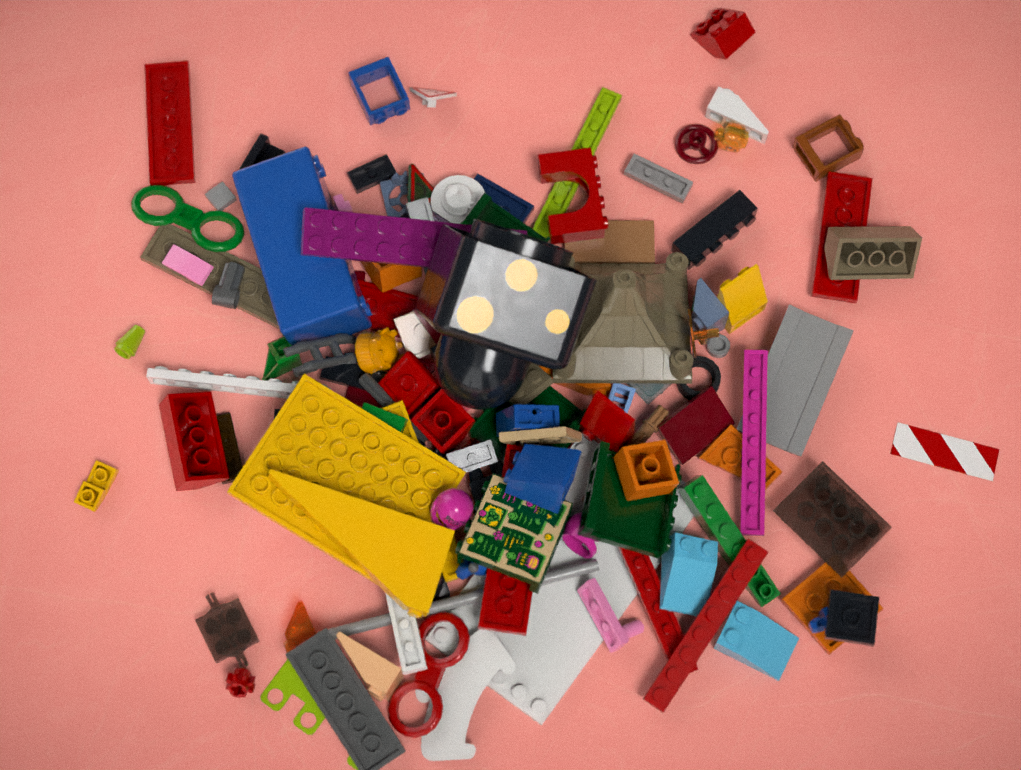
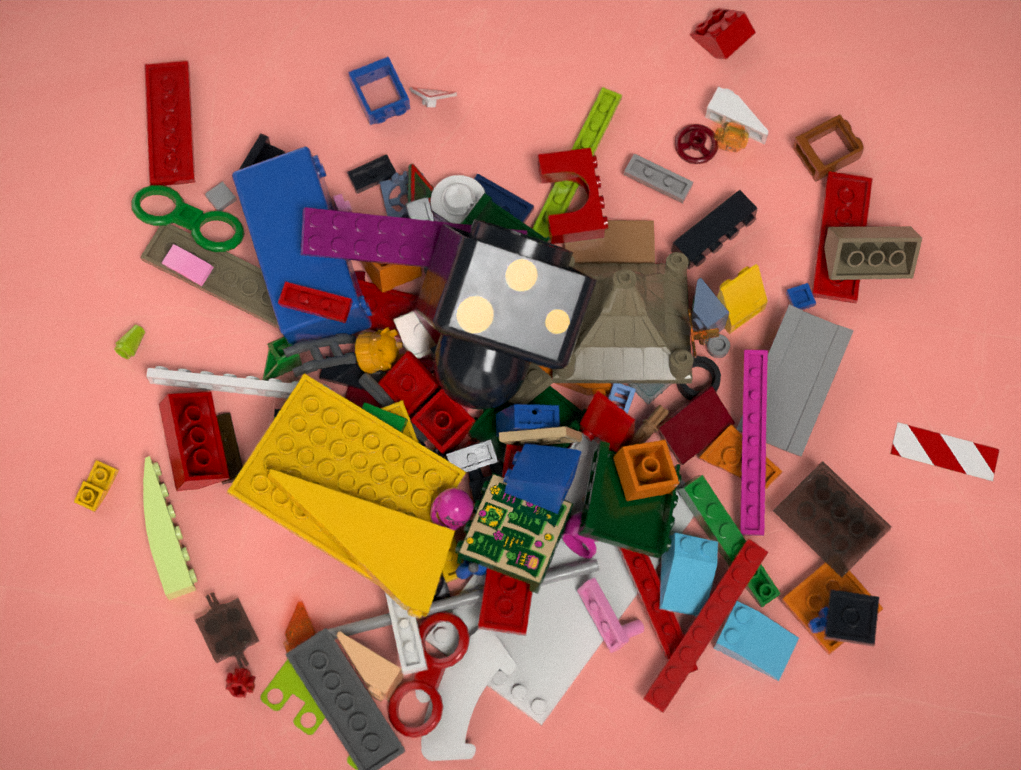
(165, 536): none -> yellowish green slope
(228, 292): dark grey piece -> none
(315, 302): none -> red plate
(801, 297): none -> blue plate

